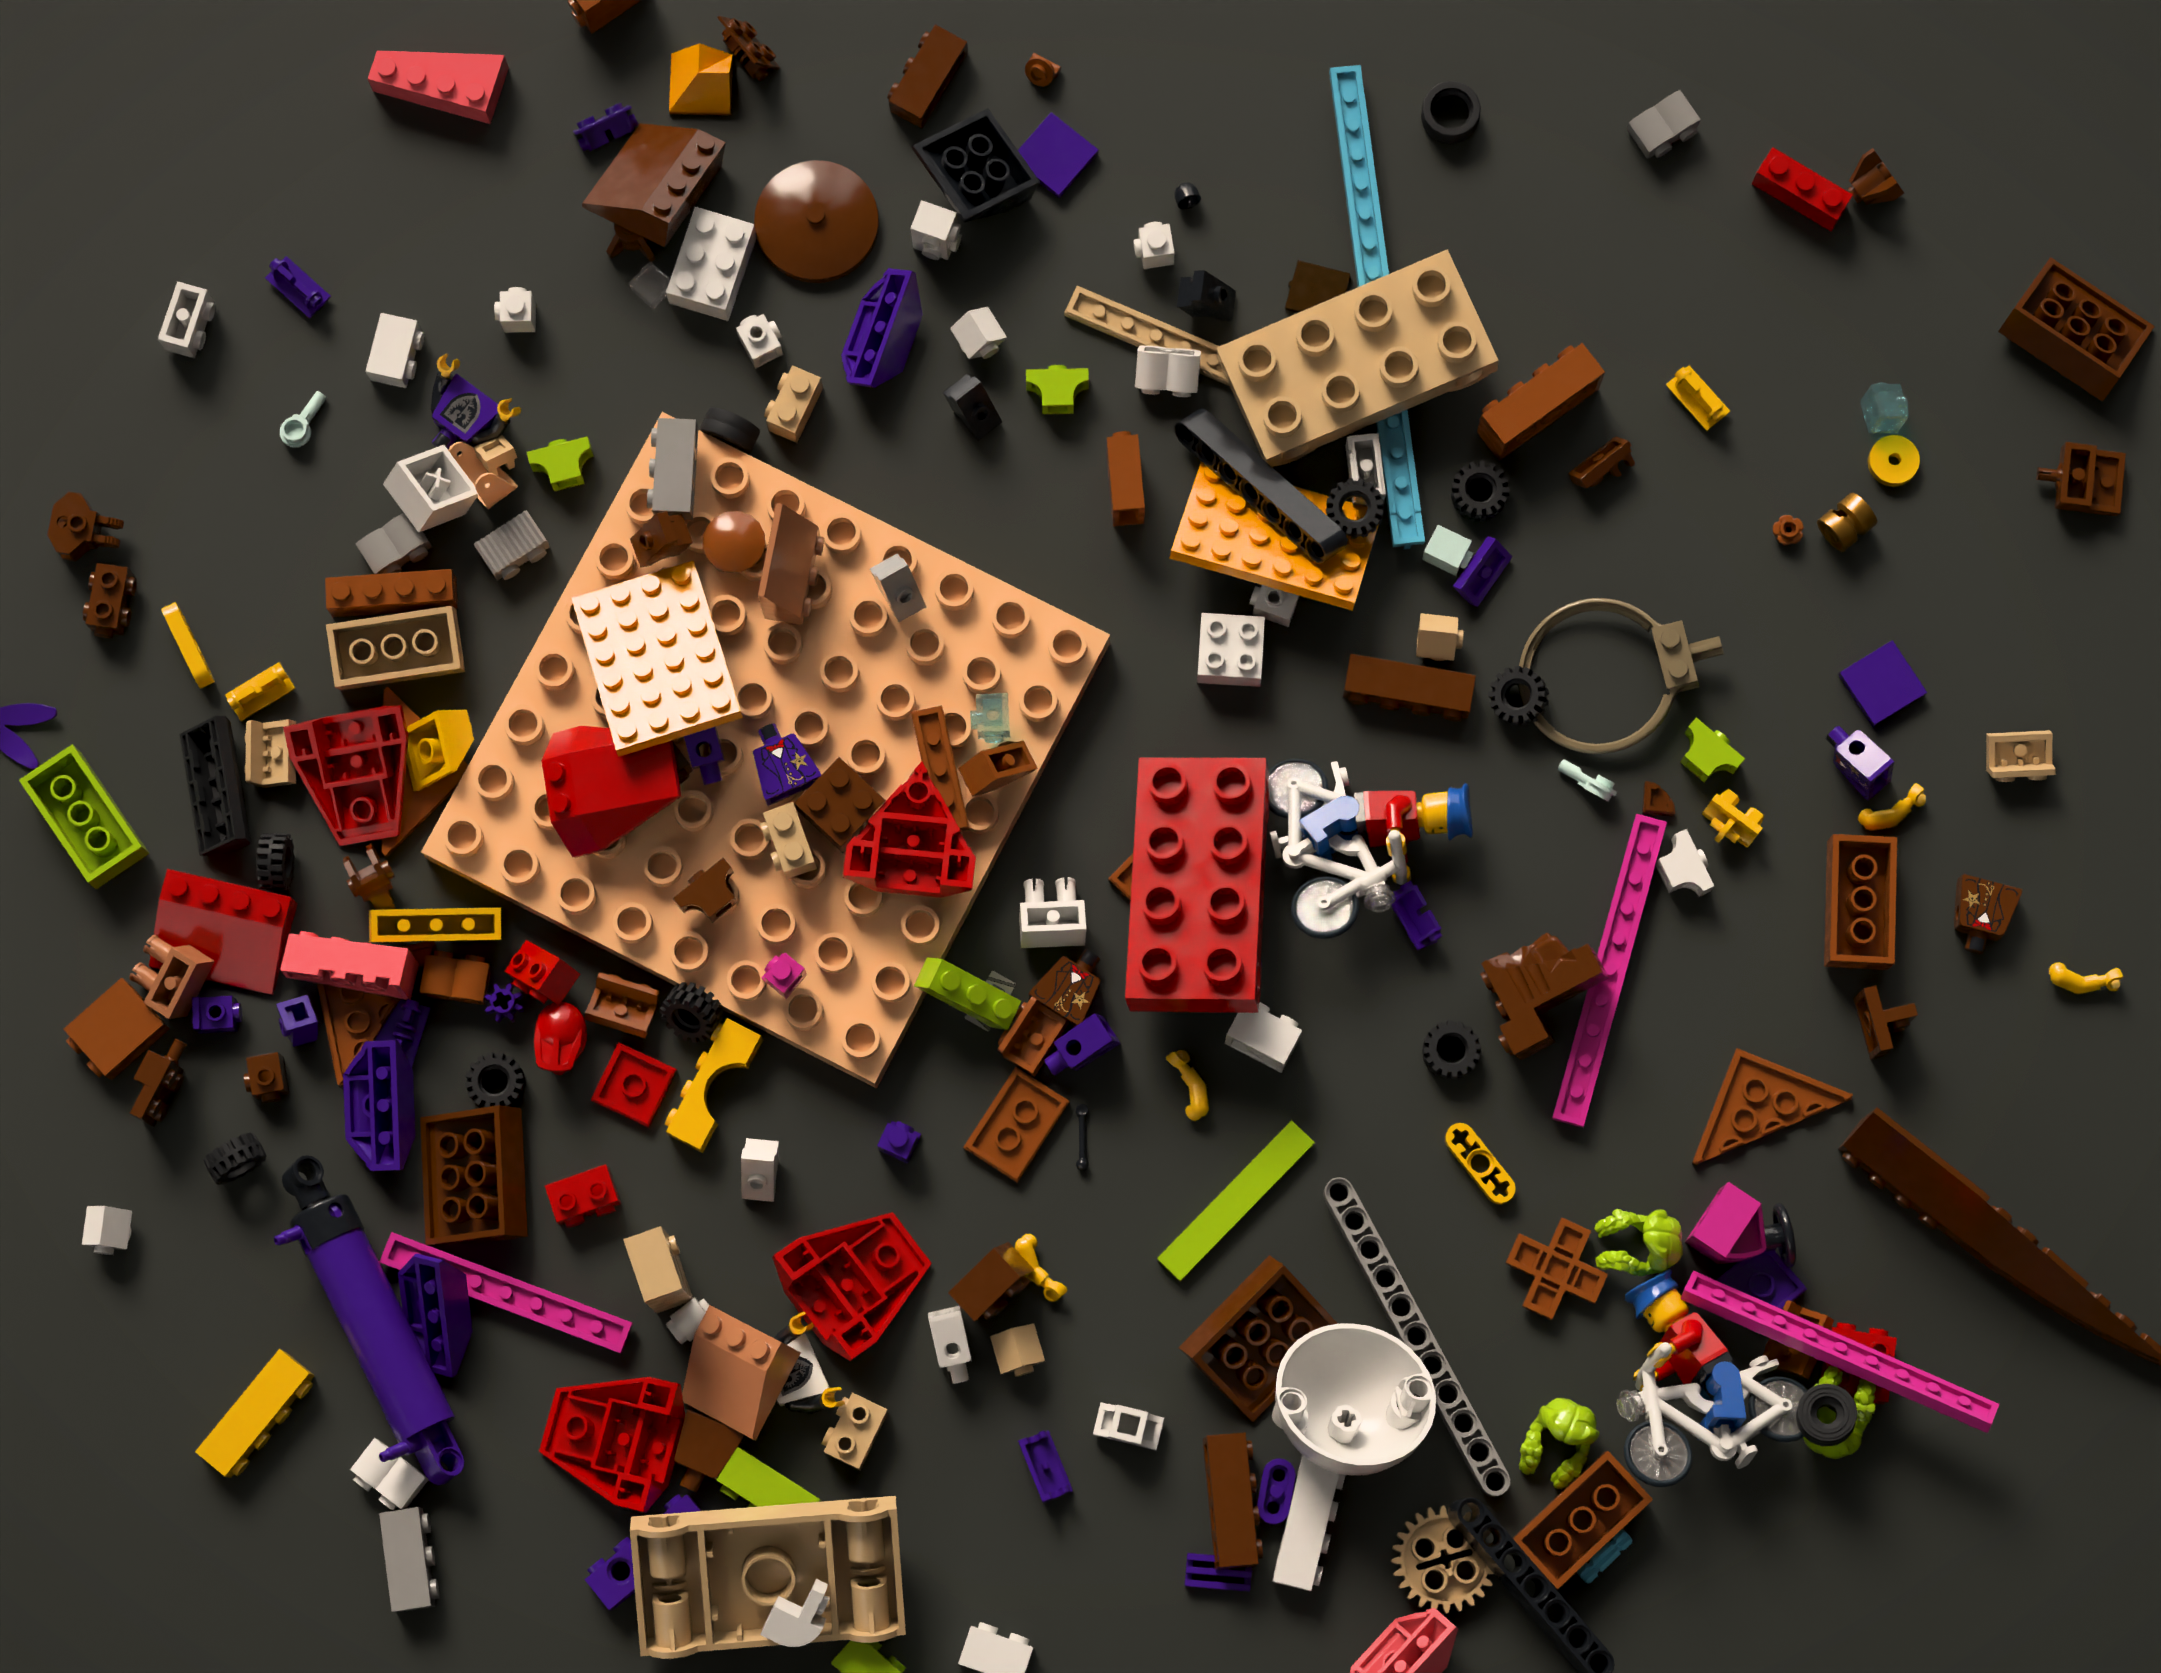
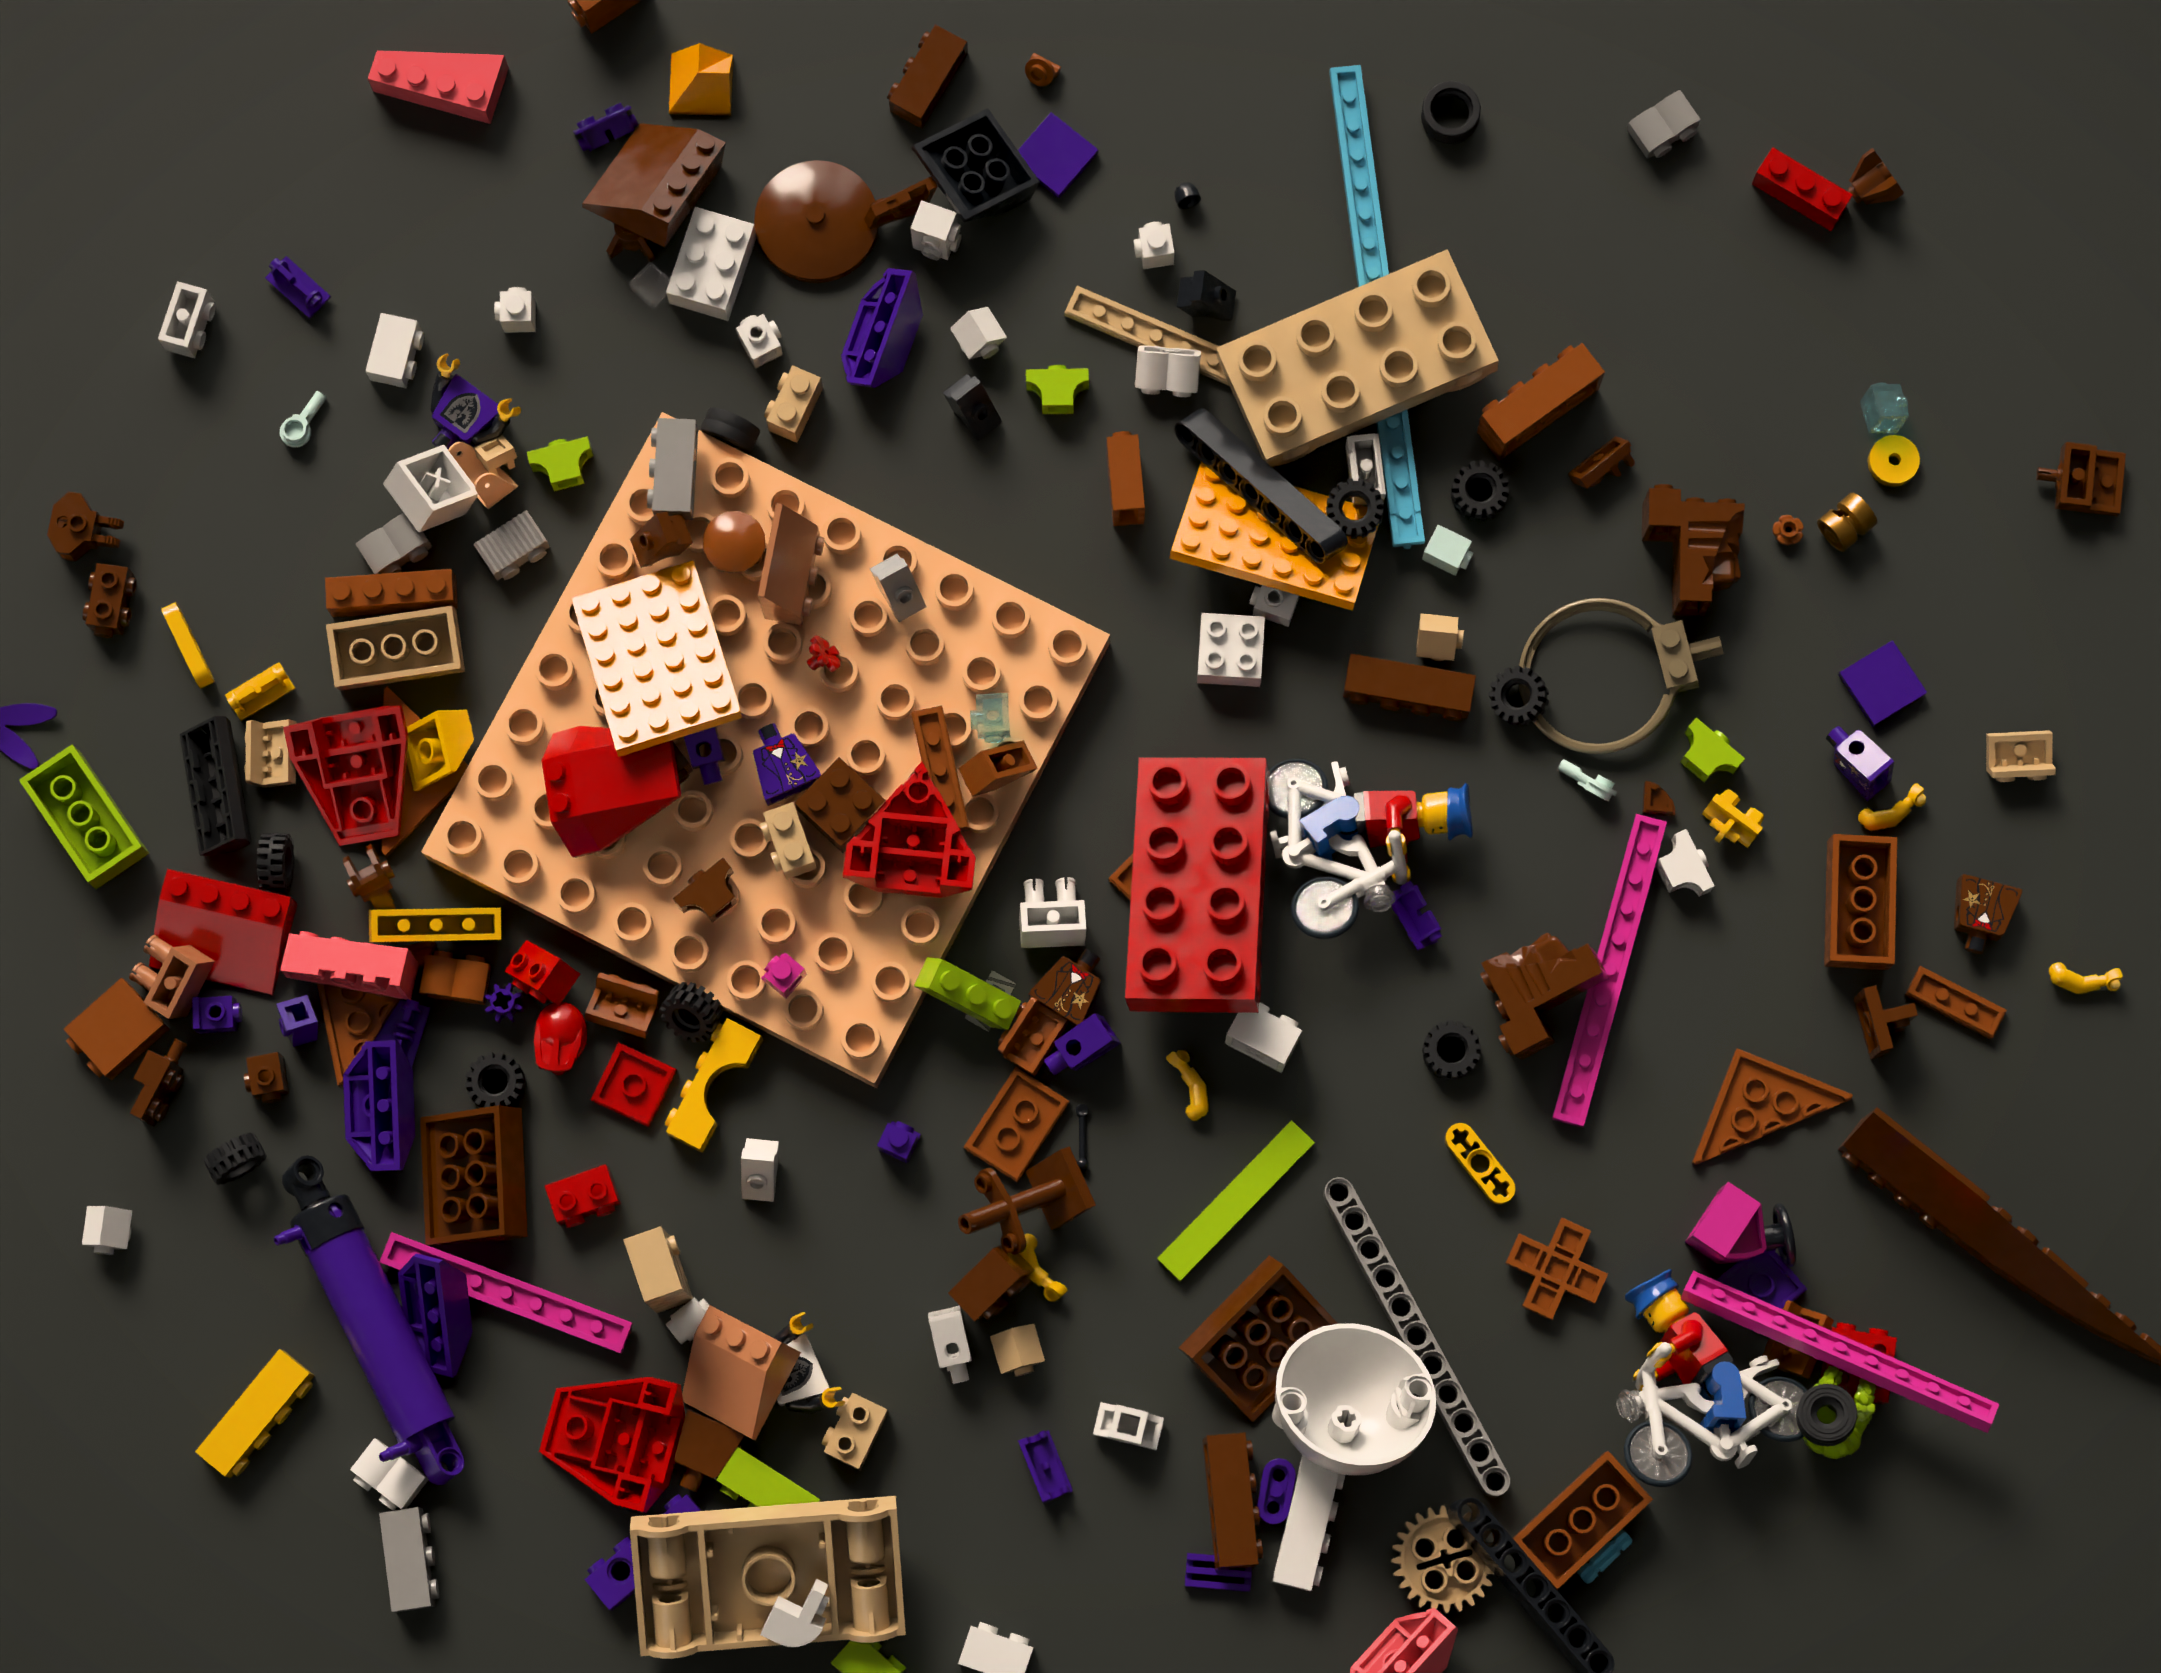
(742, 42): reddish brown hinge -> none
(823, 654): none -> red plant
(852, 1280): red wedge -> none
(901, 204): none -> reddish brown wing
(1056, 1188): none -> reddish brown piece
(1314, 285): dark brown piece -> none
(1482, 571): dark purple plate -> none
(1567, 1423): lime hair -> none
(1661, 1237): lime hair -> none
(1697, 397): yellow hinge -> none
(1703, 544): none -> reddish brown brick
(1955, 1002): none -> dark orange tile
(2076, 329): reddish brown slope -> none

